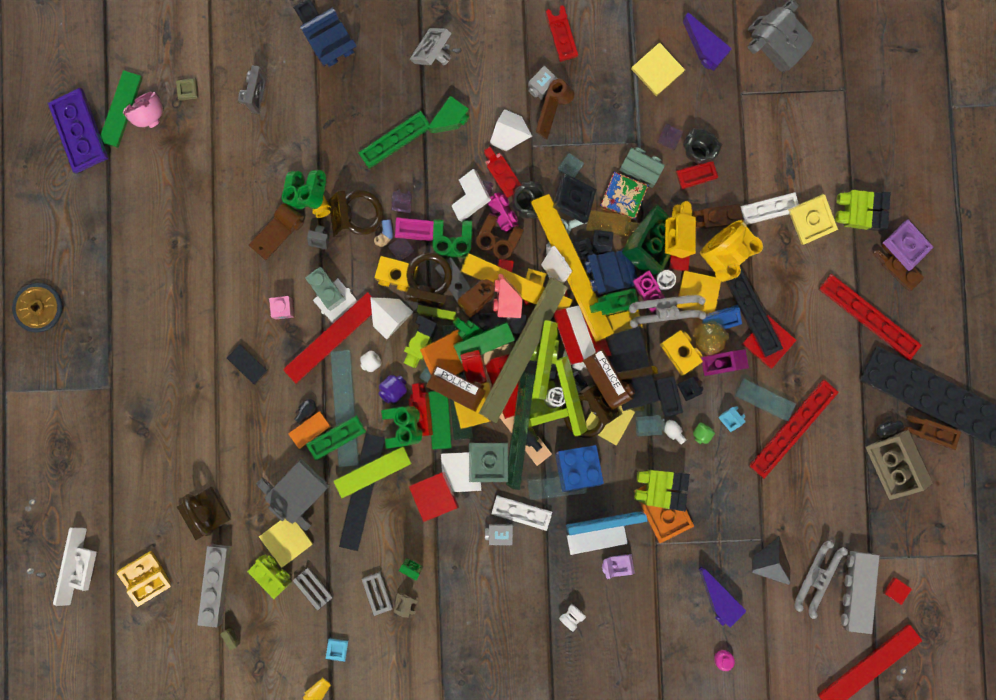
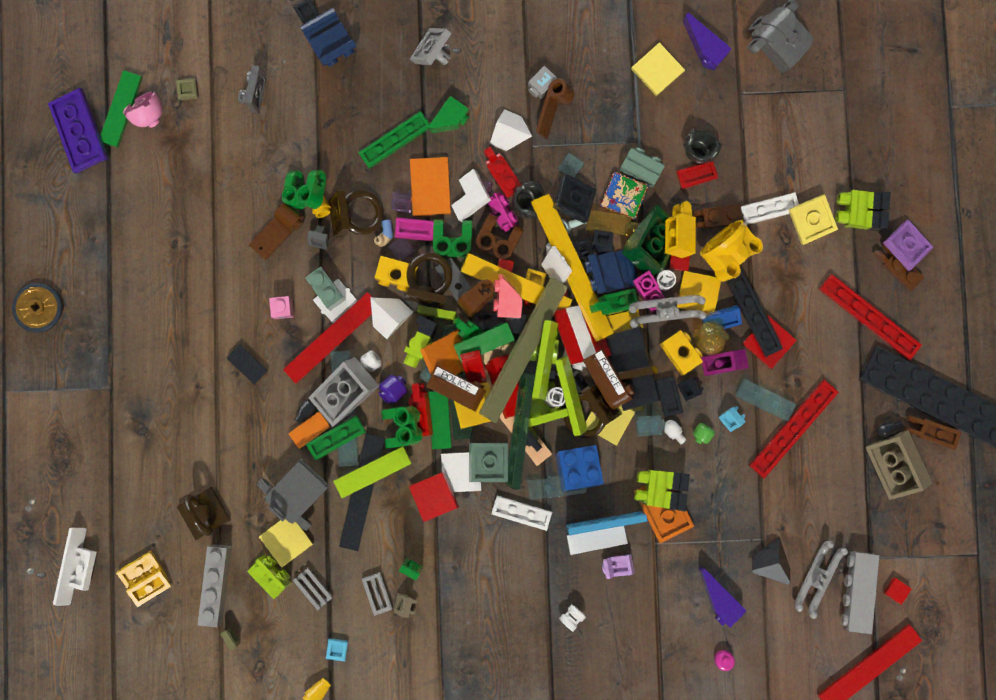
(343, 391): none -> light grey slope
(430, 186): none -> orange tile
(499, 534): light grey brick -> none
(561, 34): red plate -> none
(670, 137): clear purple tile -> none

